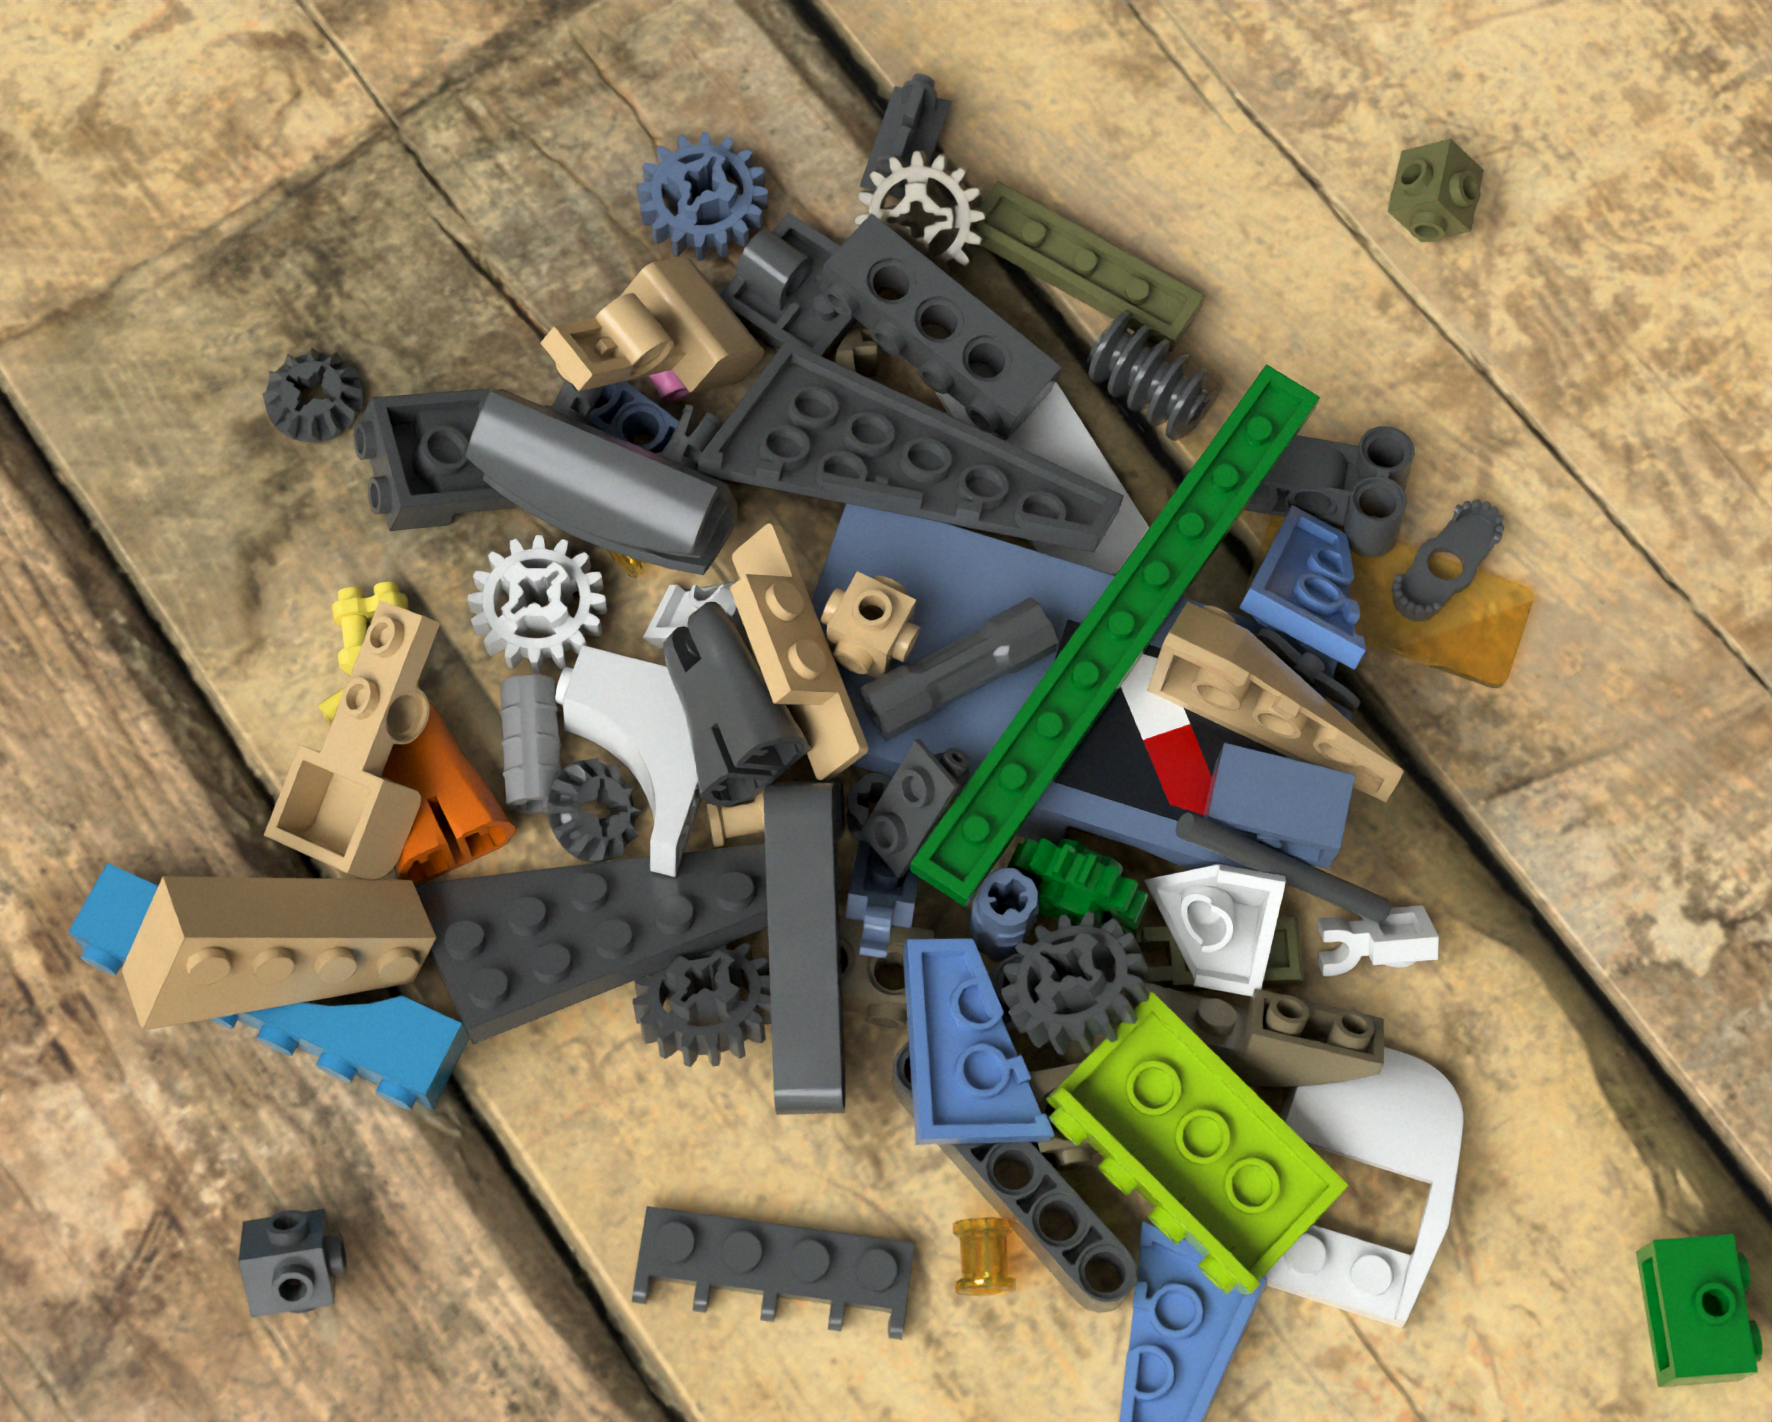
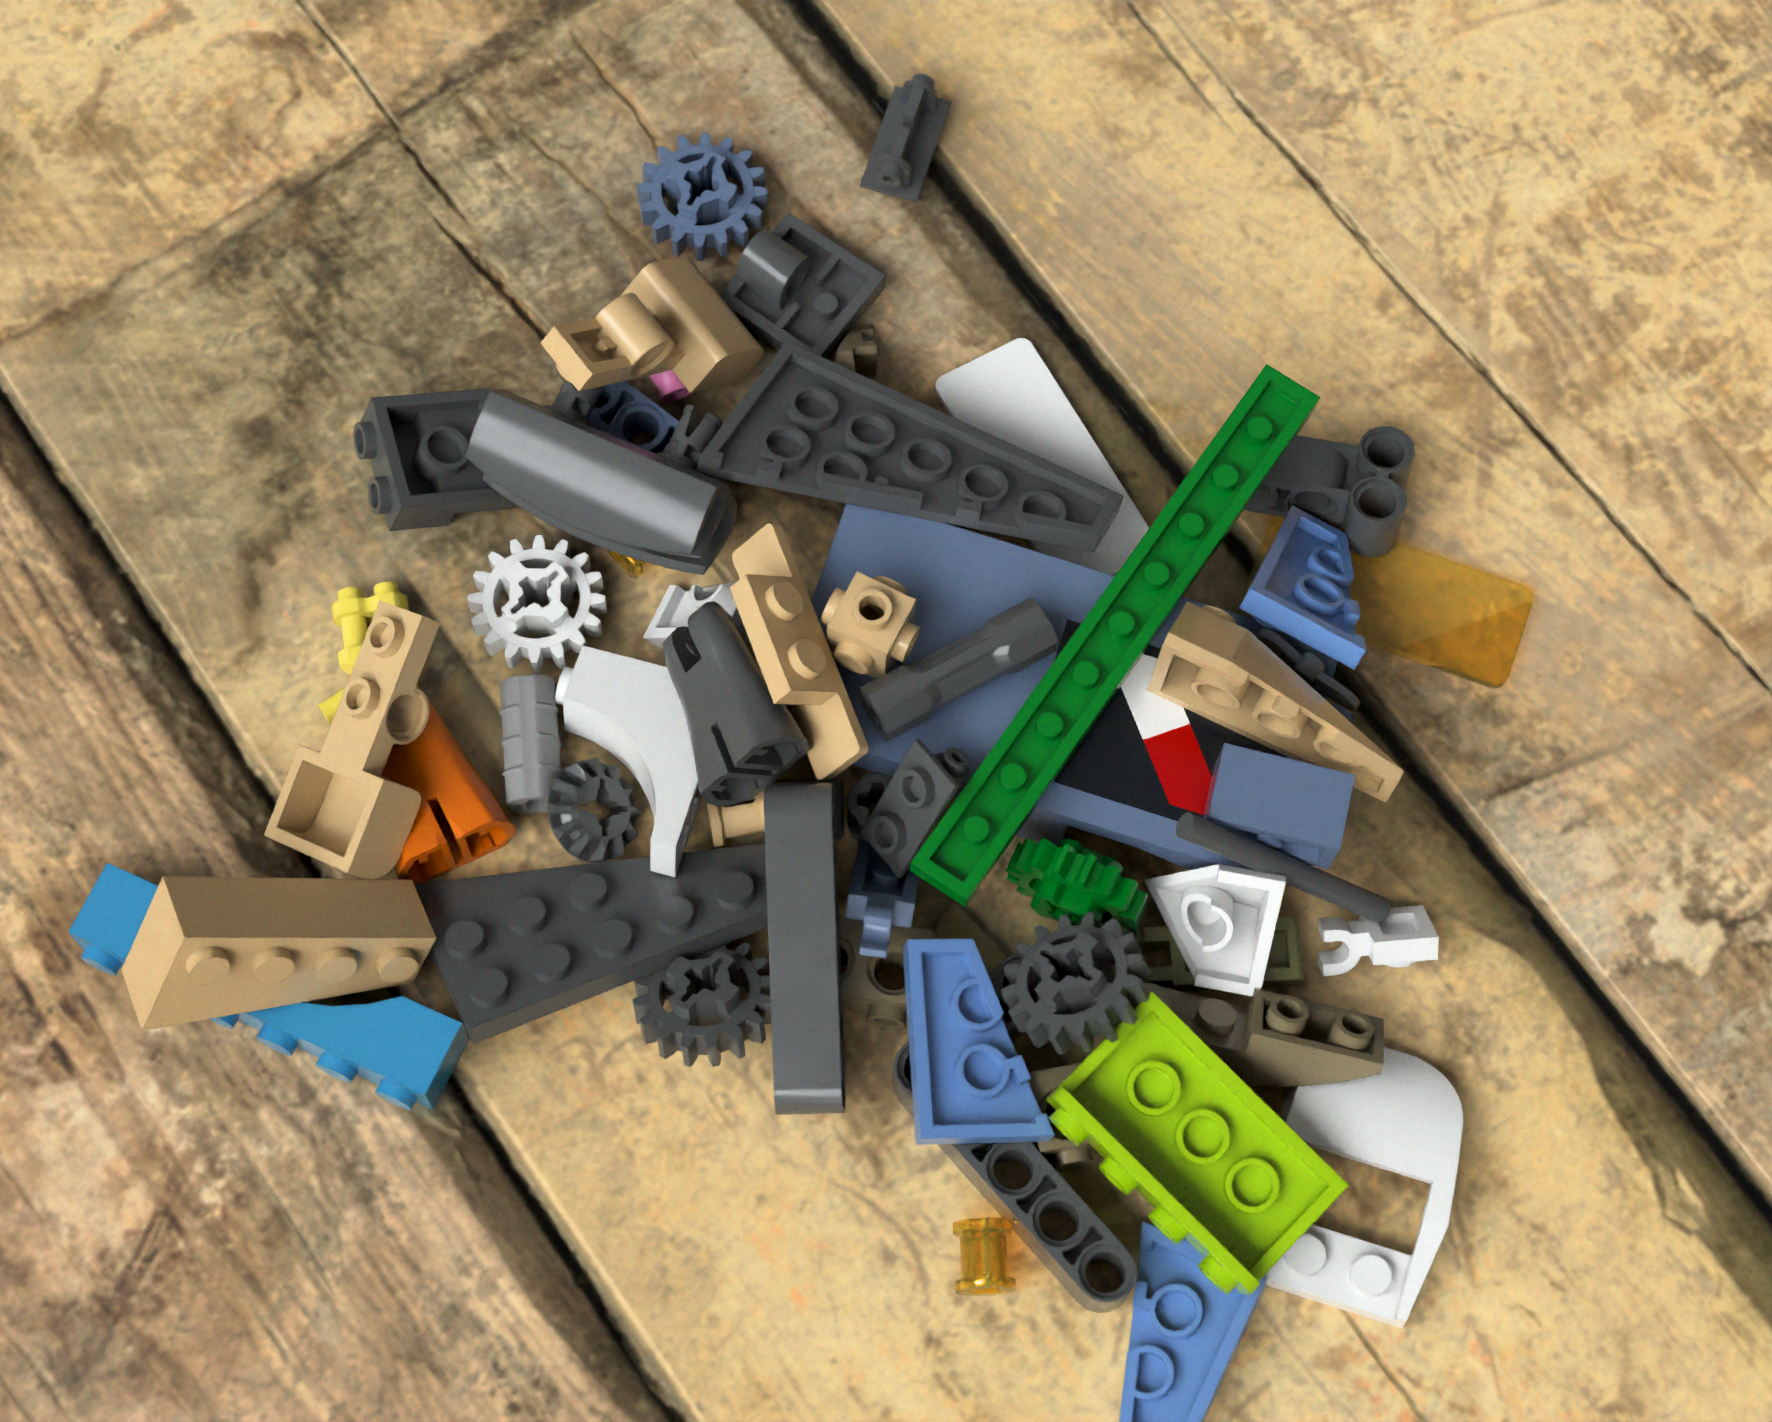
(290, 1262): dark grey brick -> none
(320, 418): dark grey gear -> none
(774, 1264): dark grey hinge -> none
(879, 258): dark grey brick -> none
(922, 189): gear -> none
(1004, 913): sand blue axle -> none
(1086, 265): olive plate -> none
(1150, 377): dark grey piece -> none
(1436, 191): olive brick -> none
(1470, 538): dark grey piece -> none
(1698, 1310): green brick -> none

